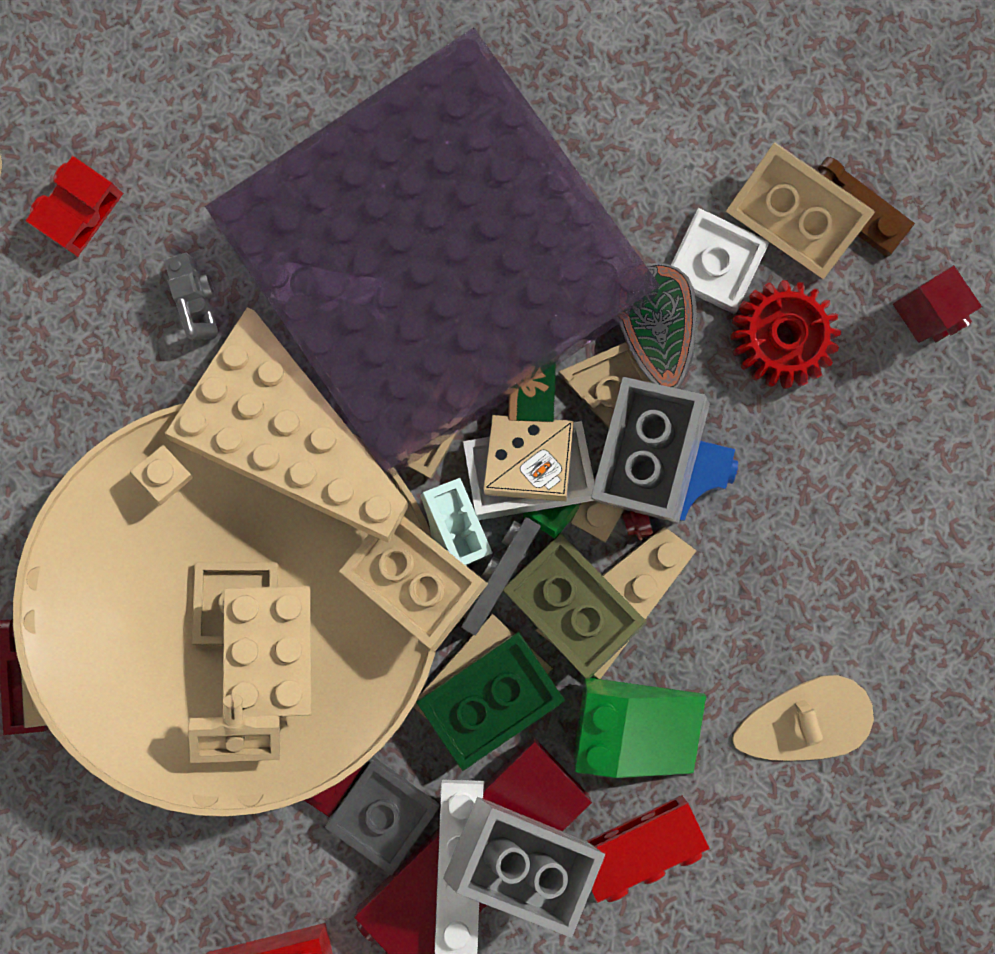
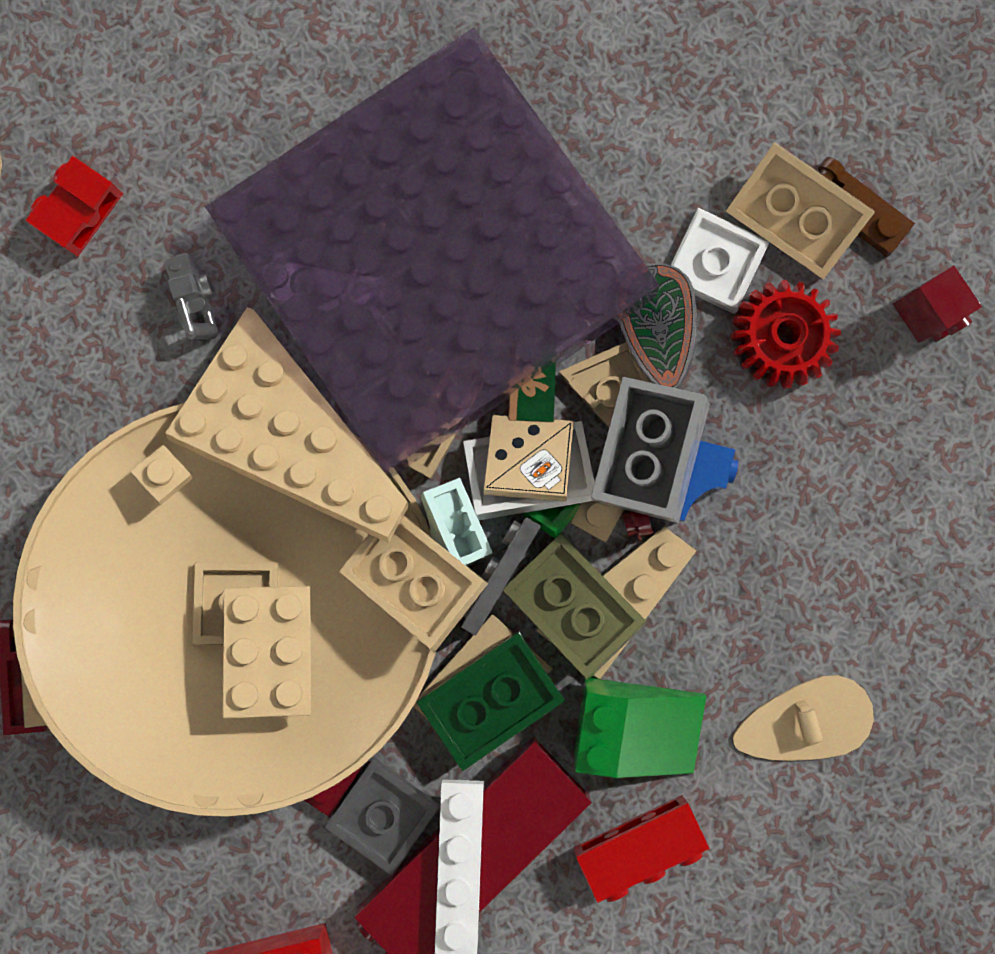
(234, 736): tan plate -> none
(523, 867): light grey brick -> none

